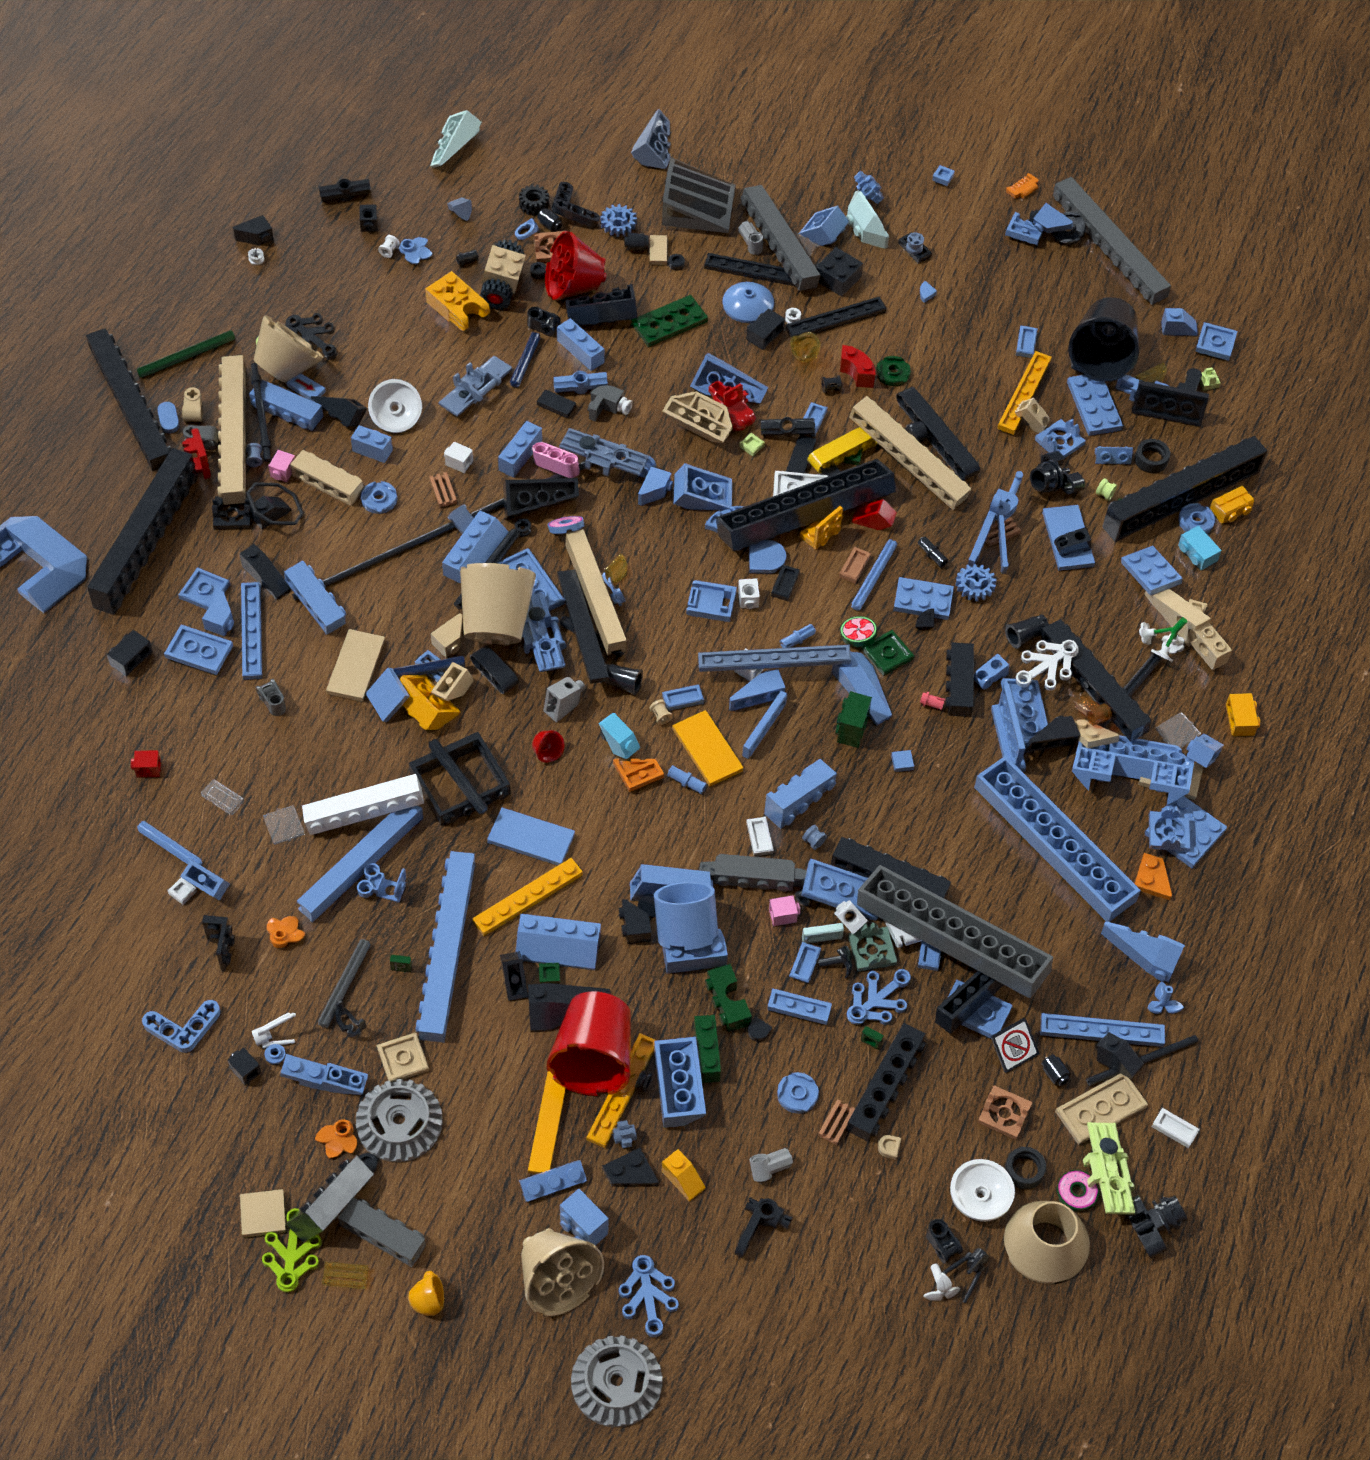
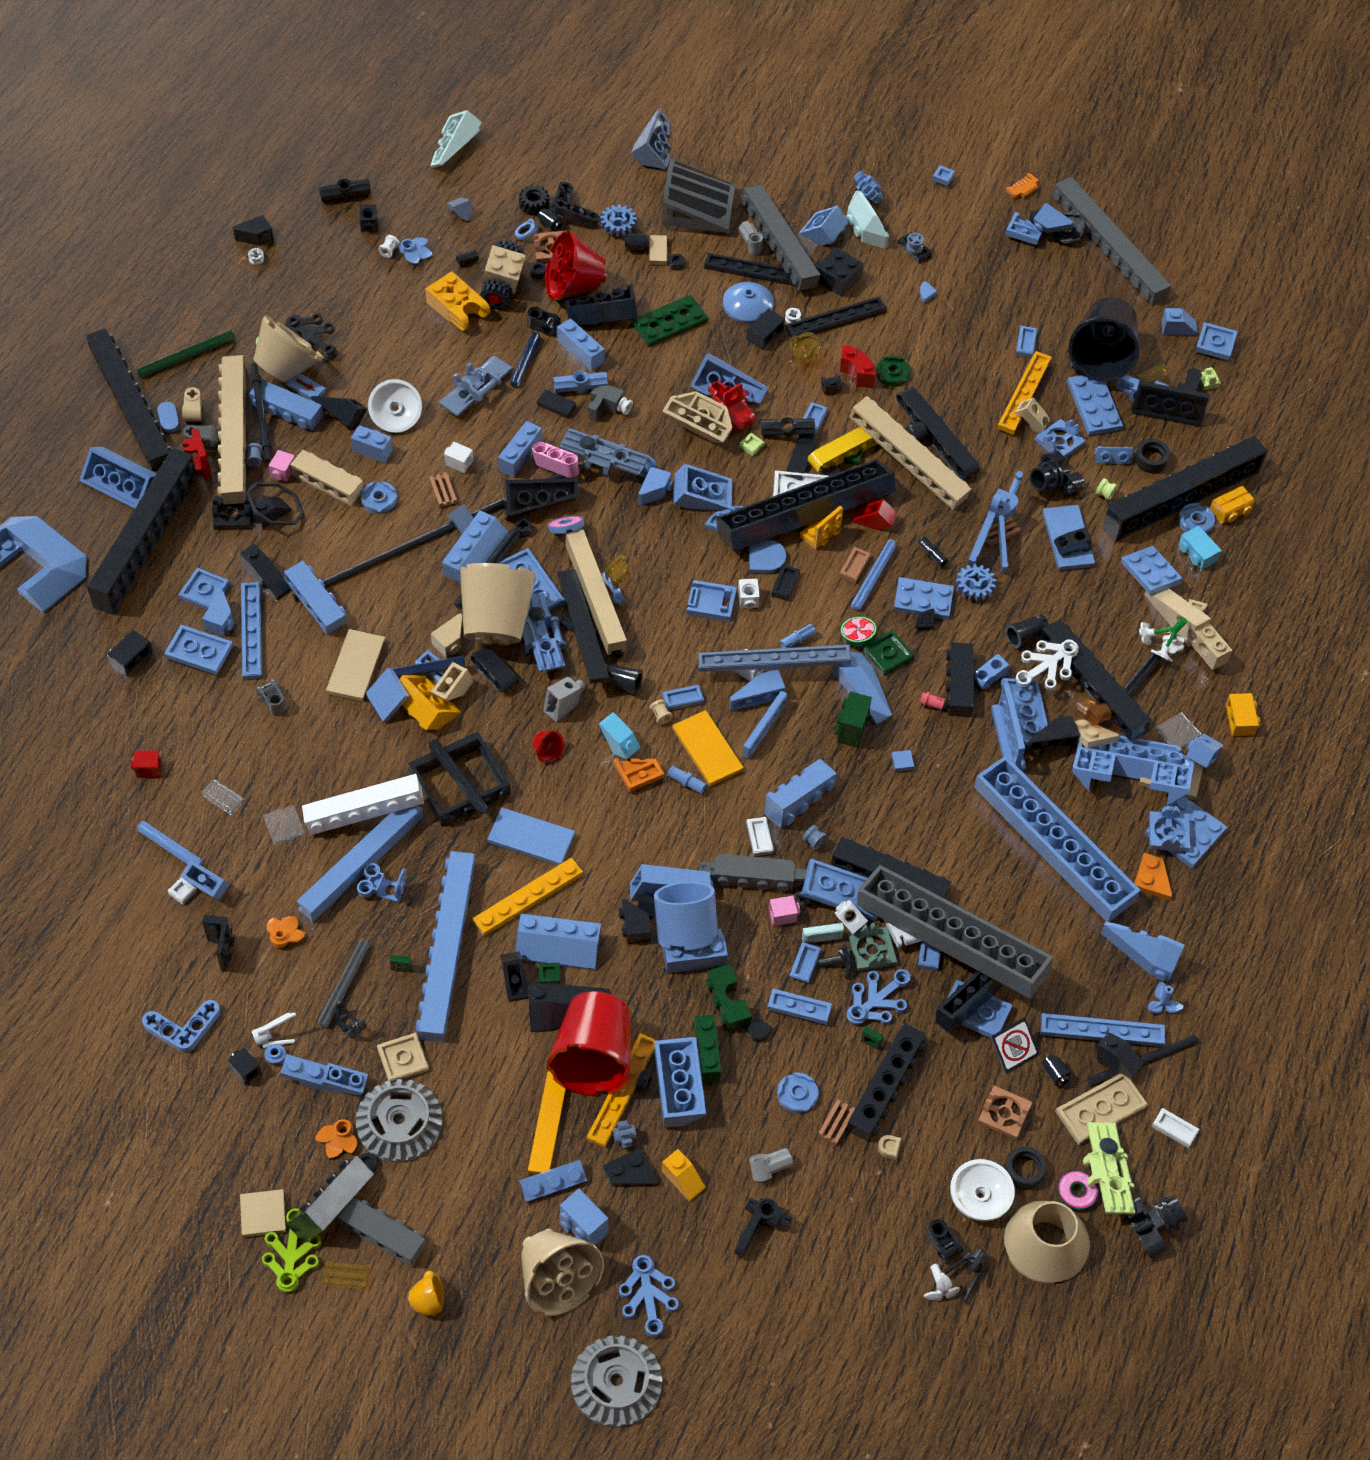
(116, 476): none -> medium blue slope

